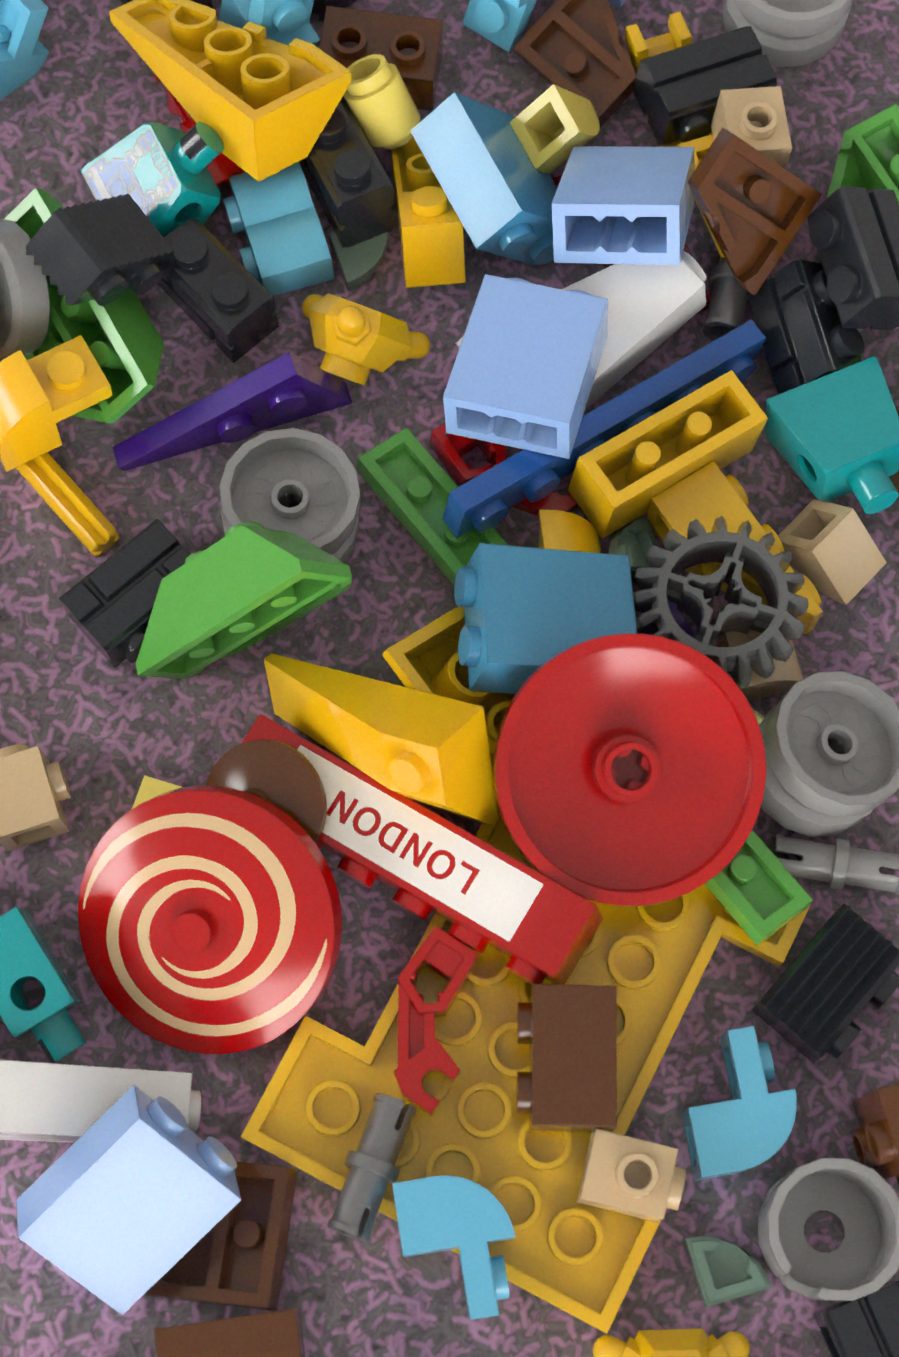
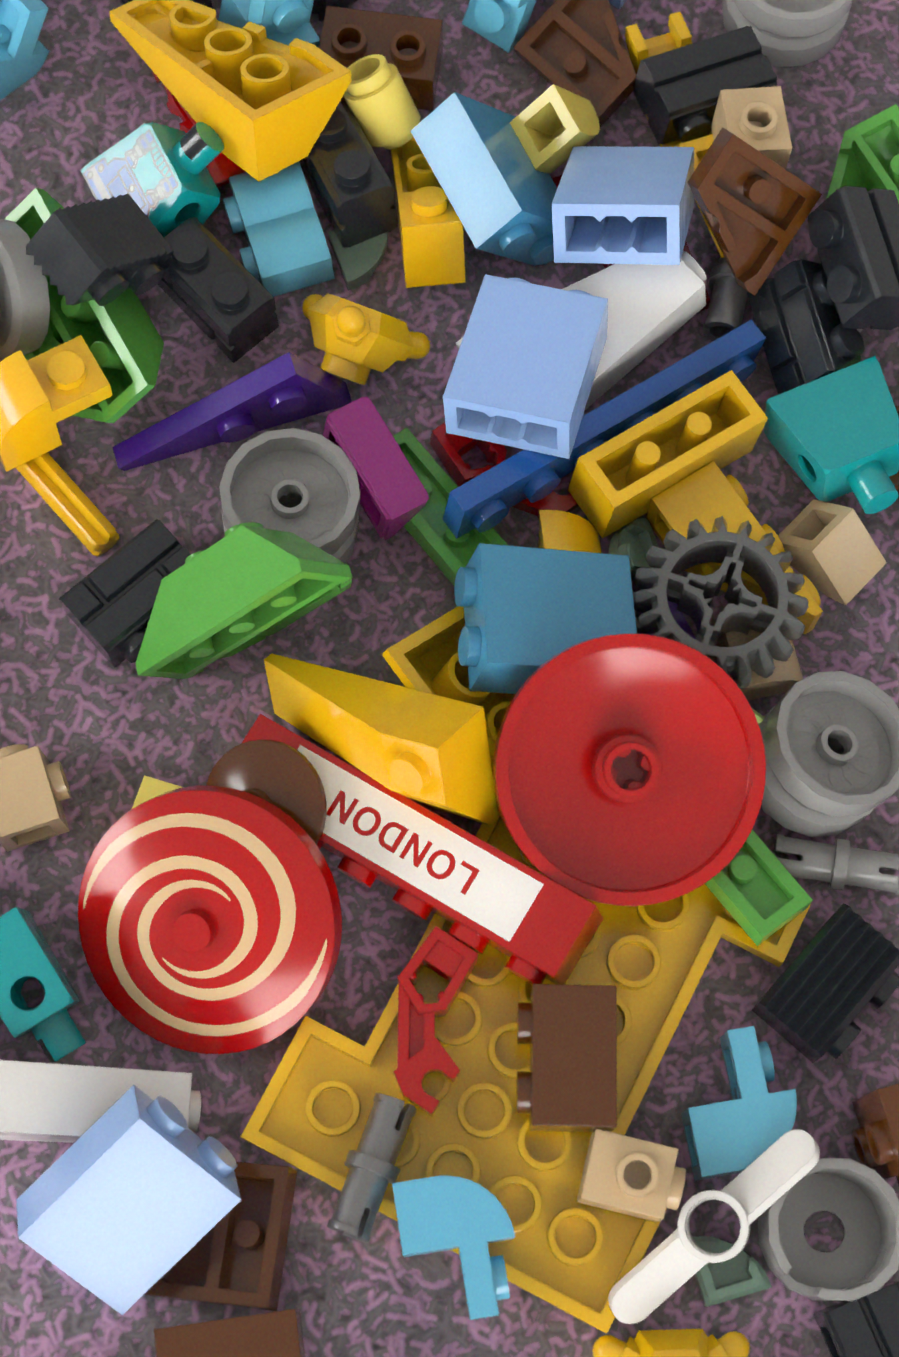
(386, 480): none -> magenta slope
(680, 1257): none -> white piece

